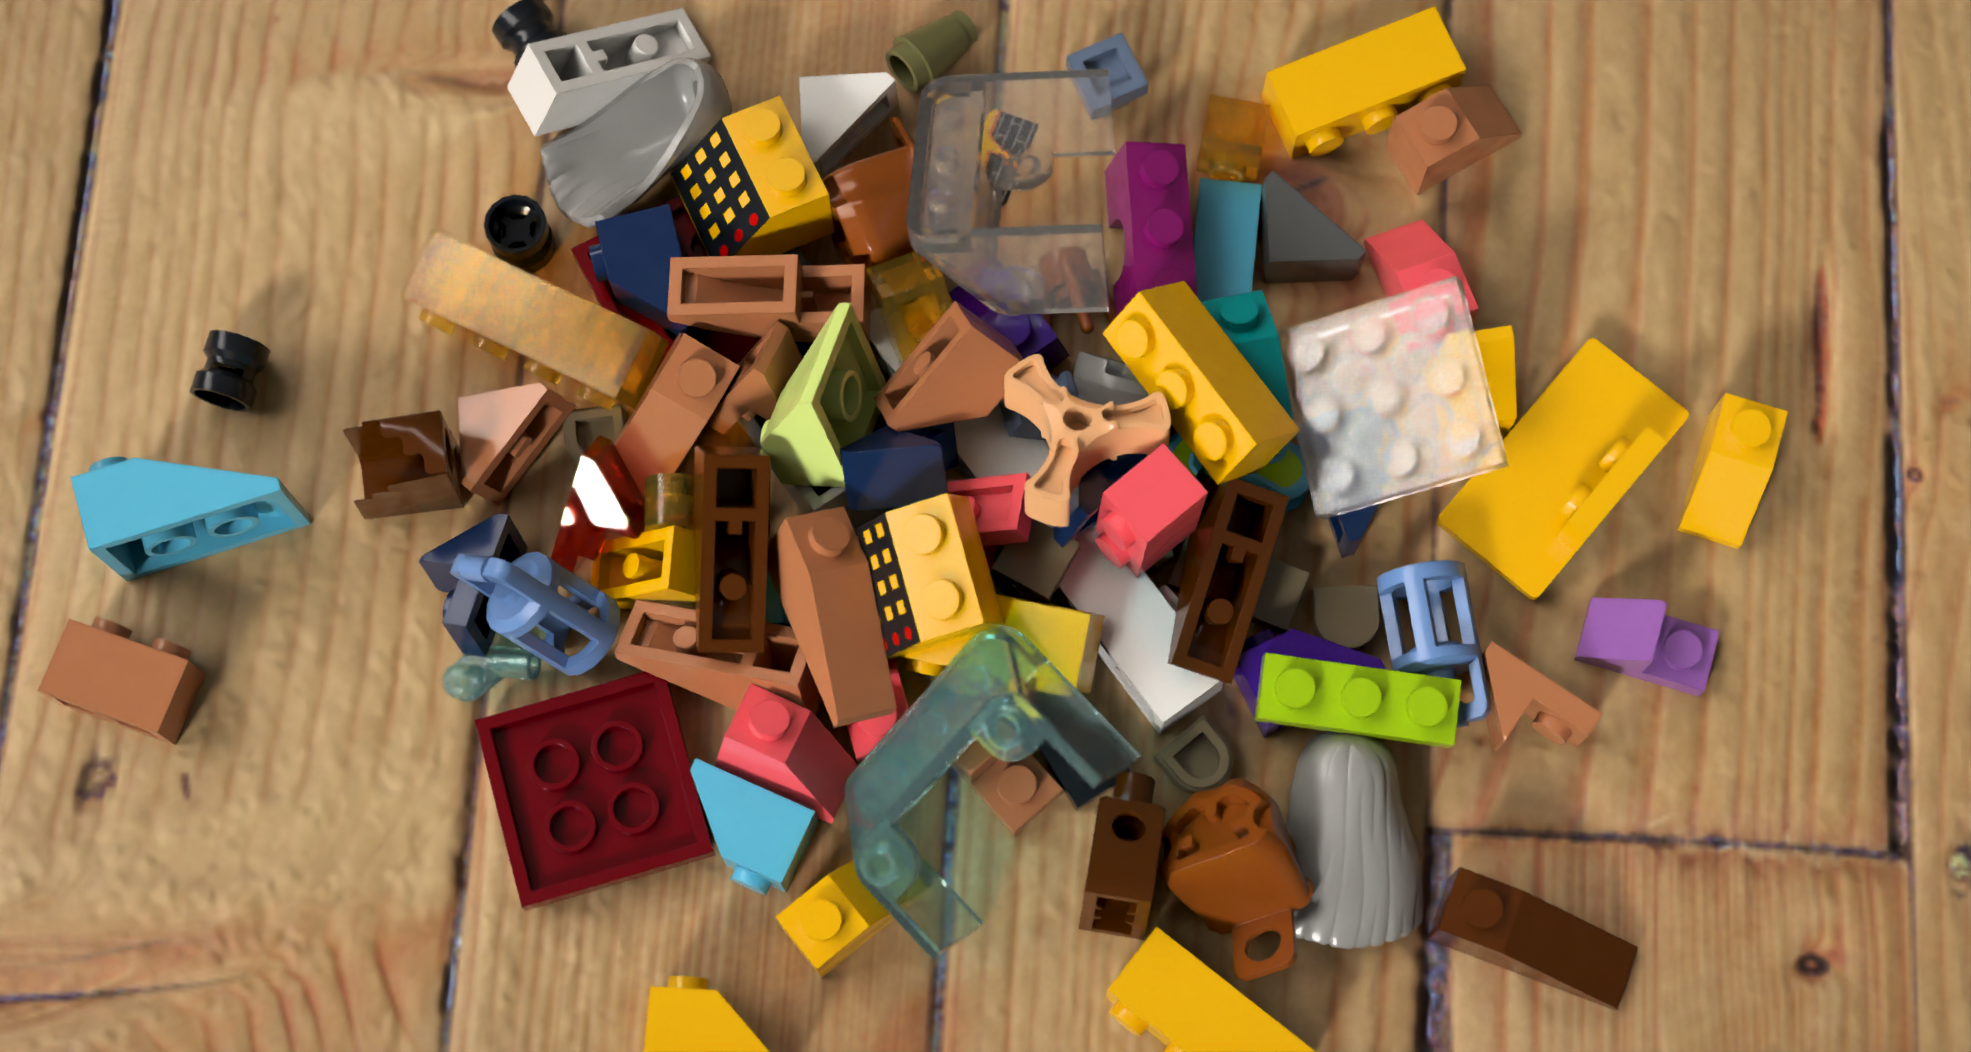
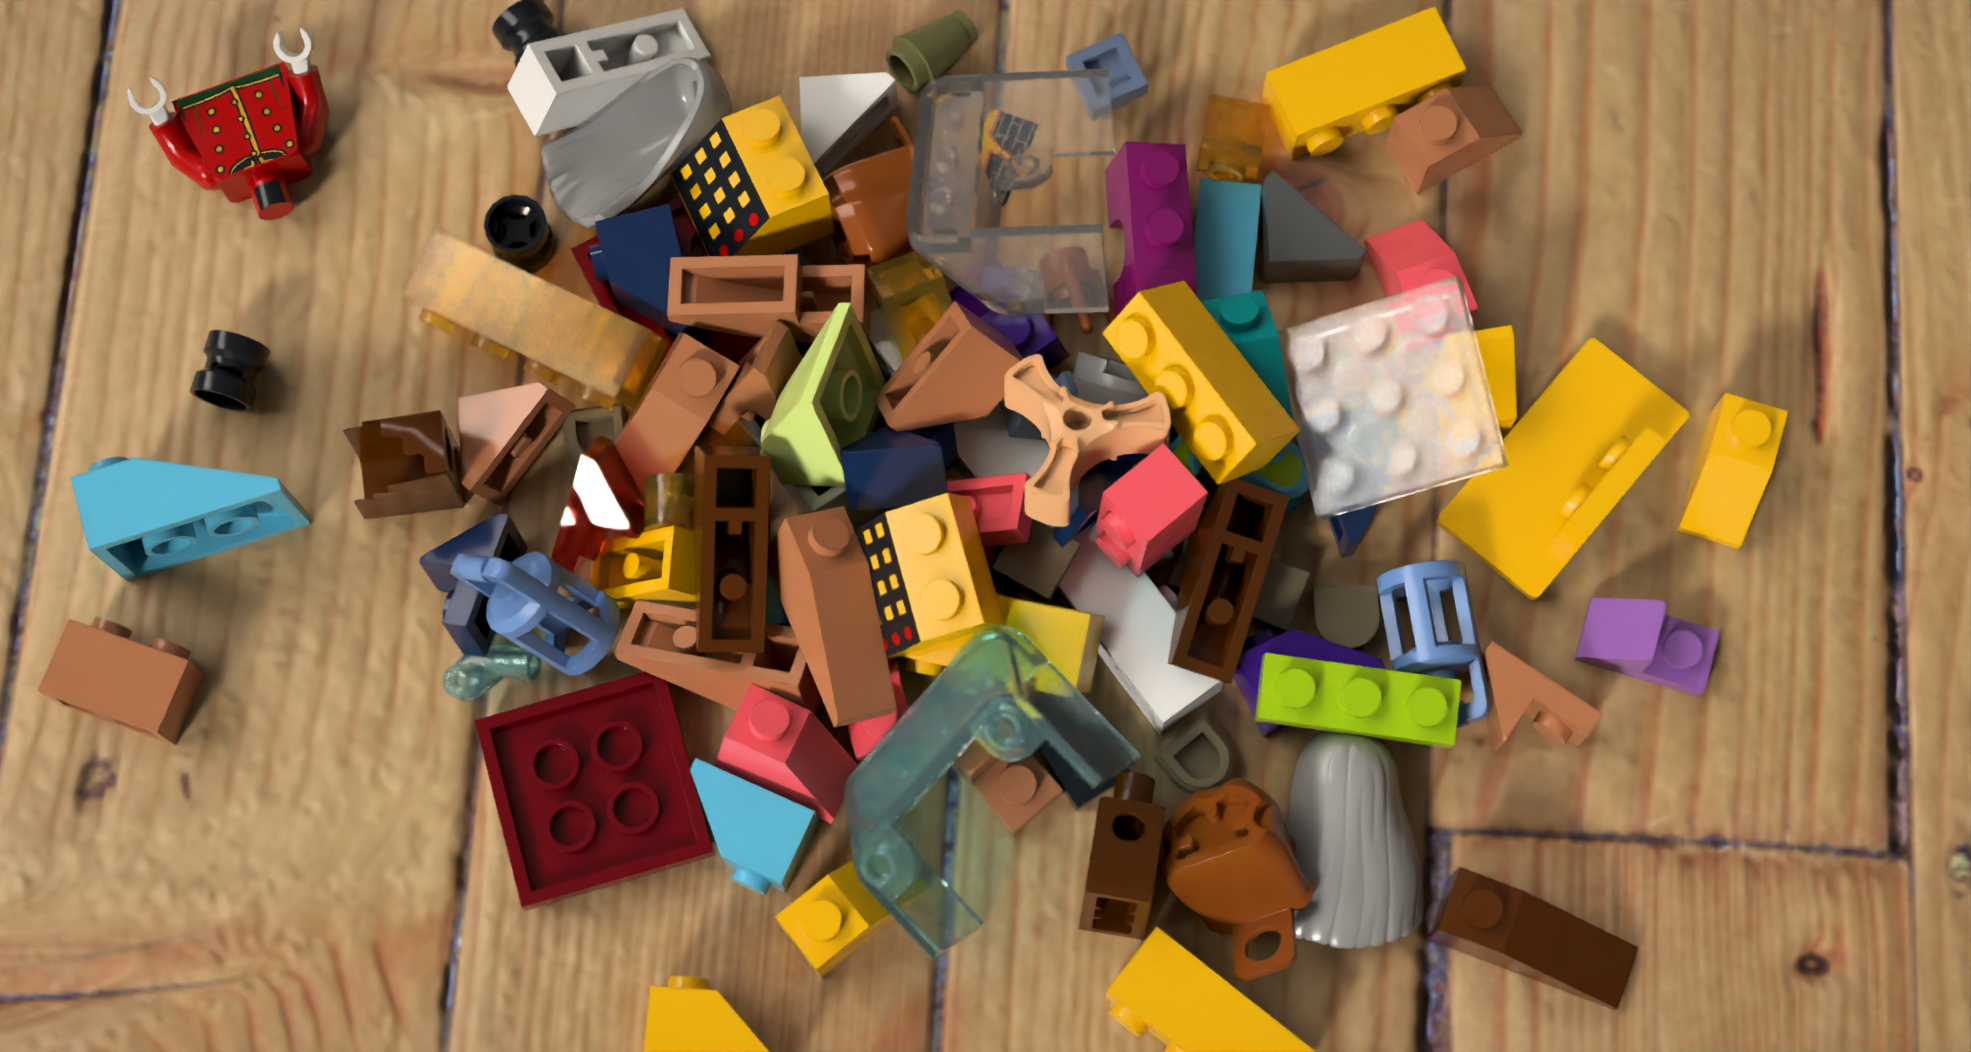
(249, 131): none -> red torso

